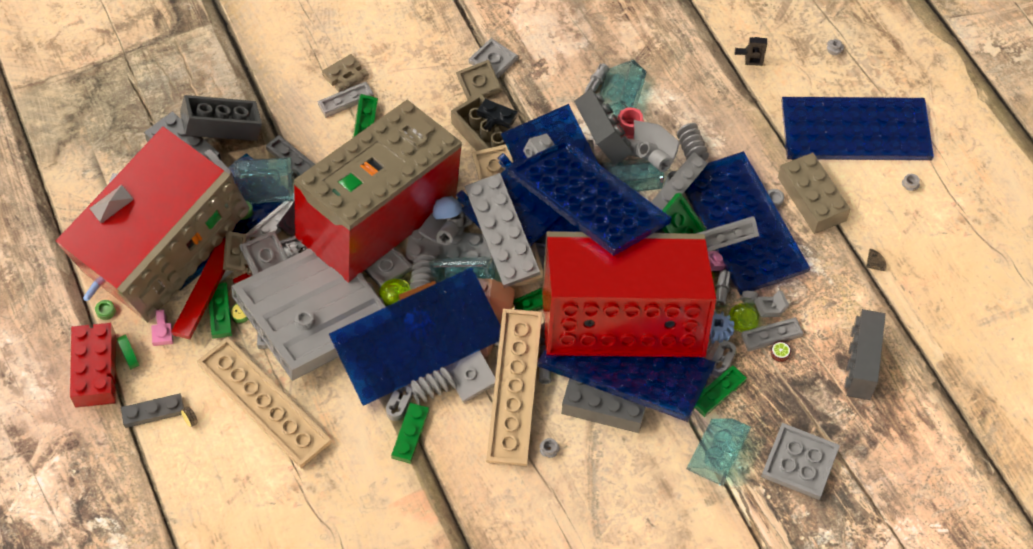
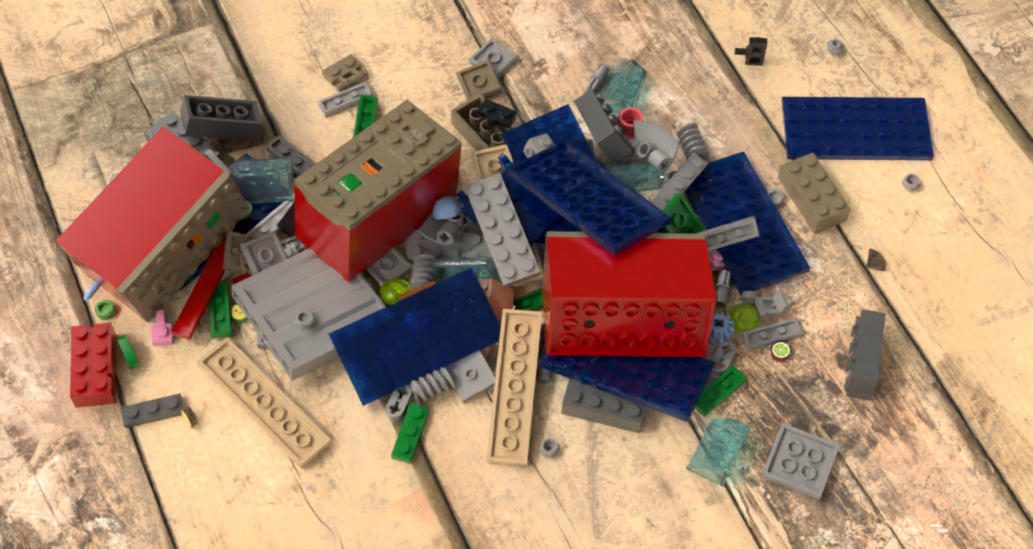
(111, 204): light grey slope -> none

